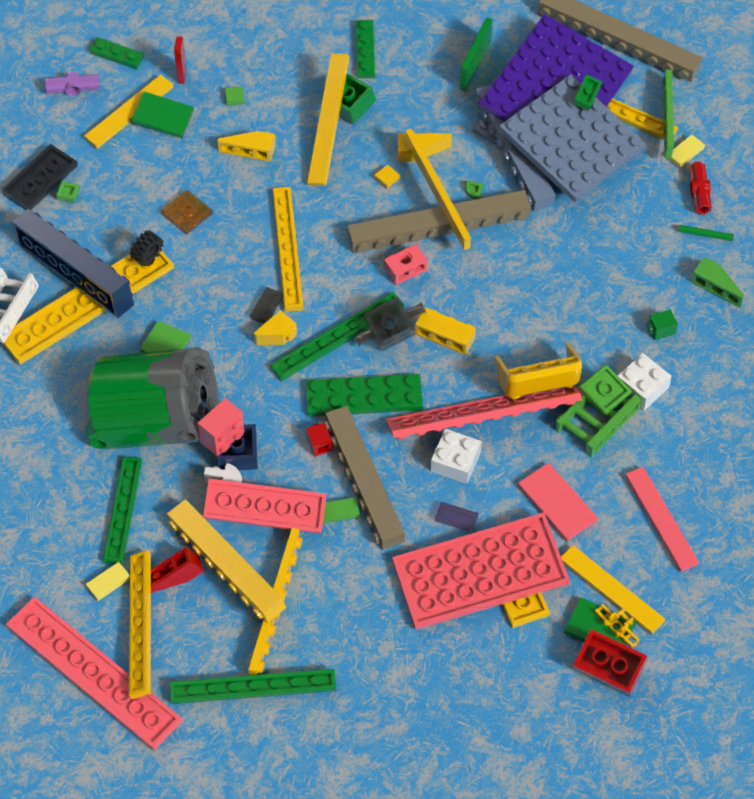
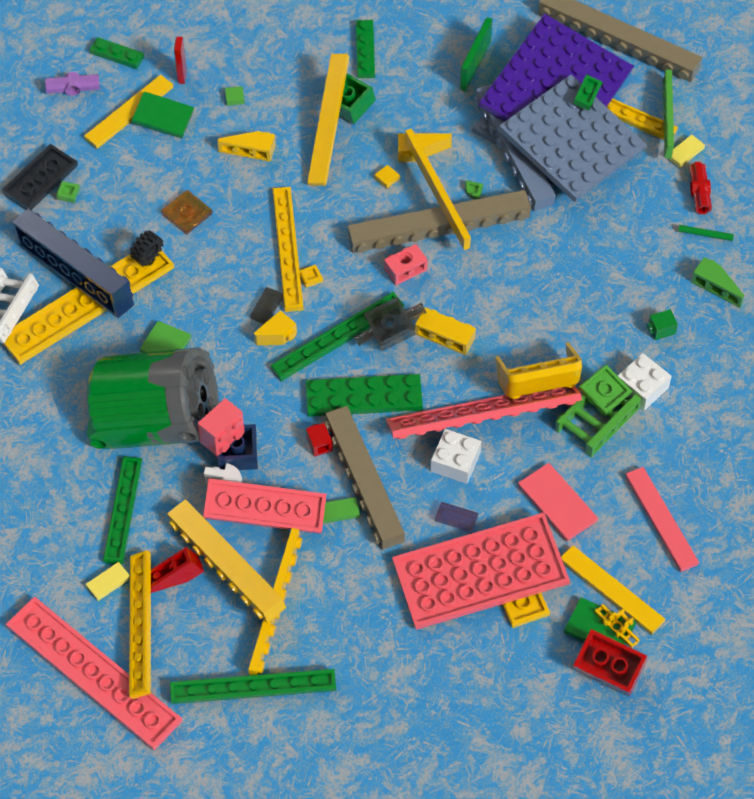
(311, 276): none -> yellow tile

